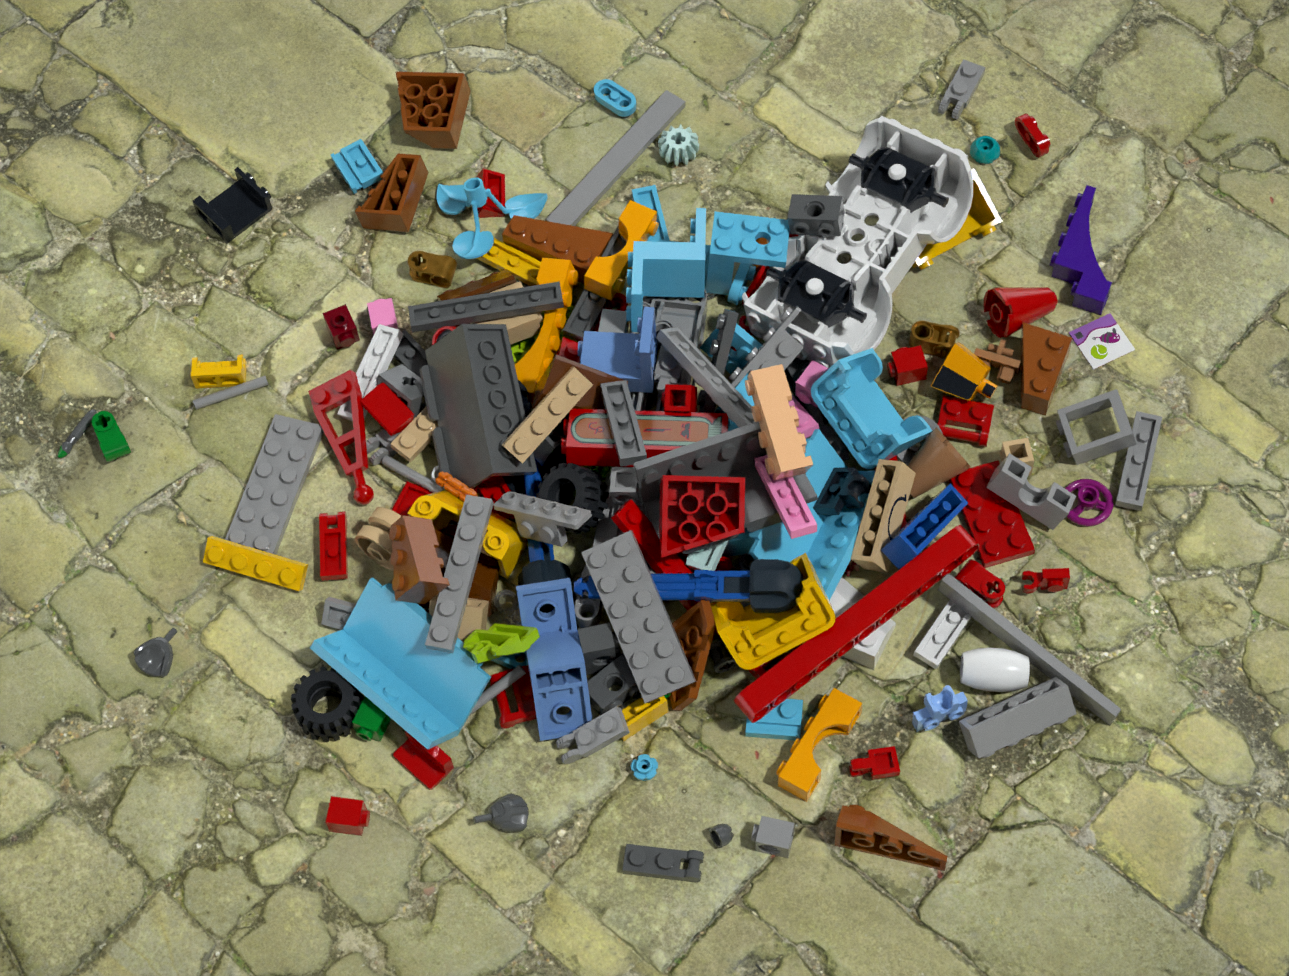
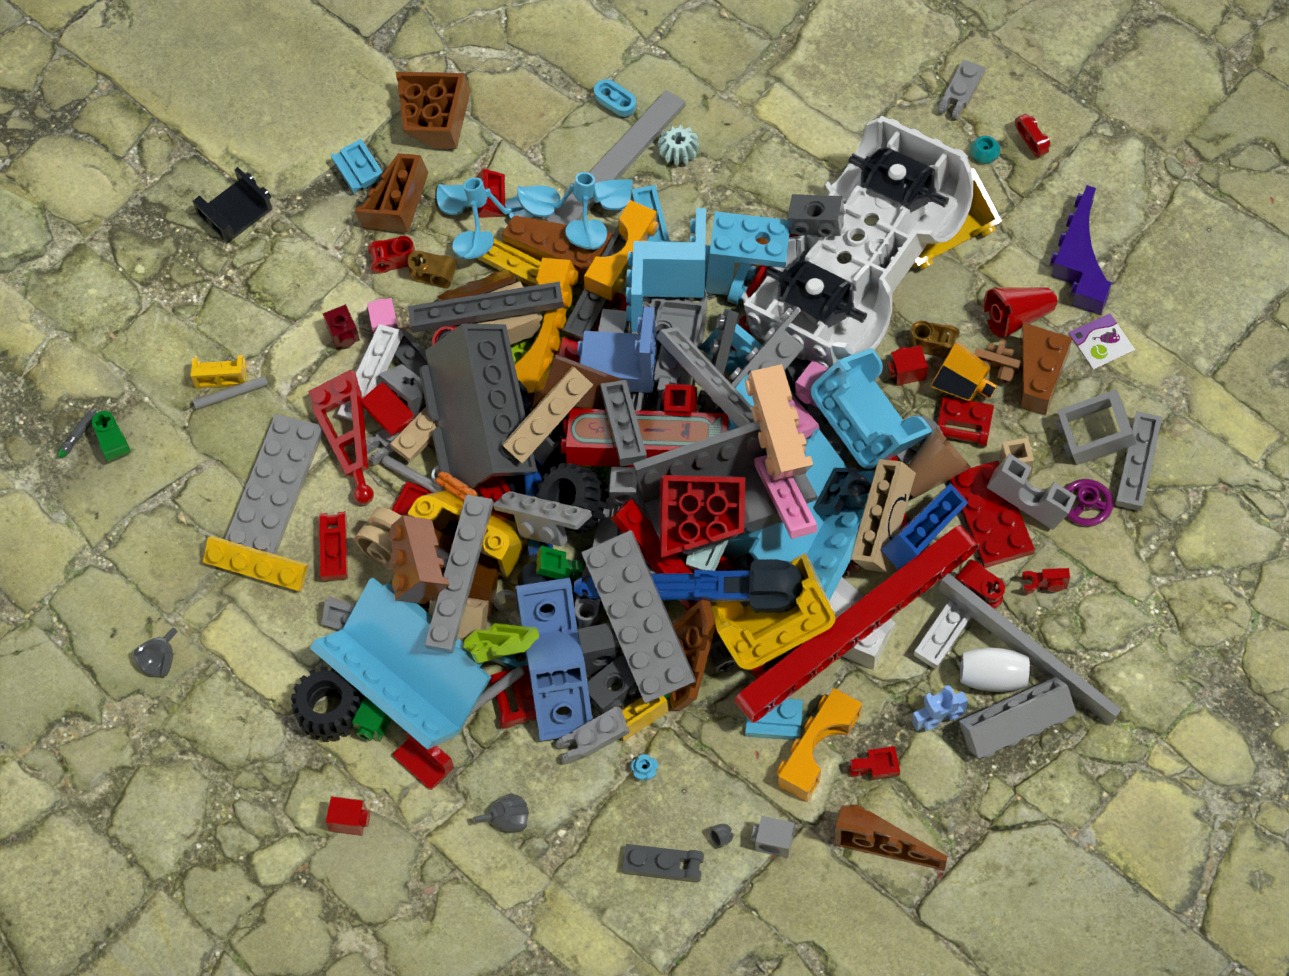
(390, 253): none -> red piece
(555, 565): none -> green plate
(586, 234): none -> medium azure plant

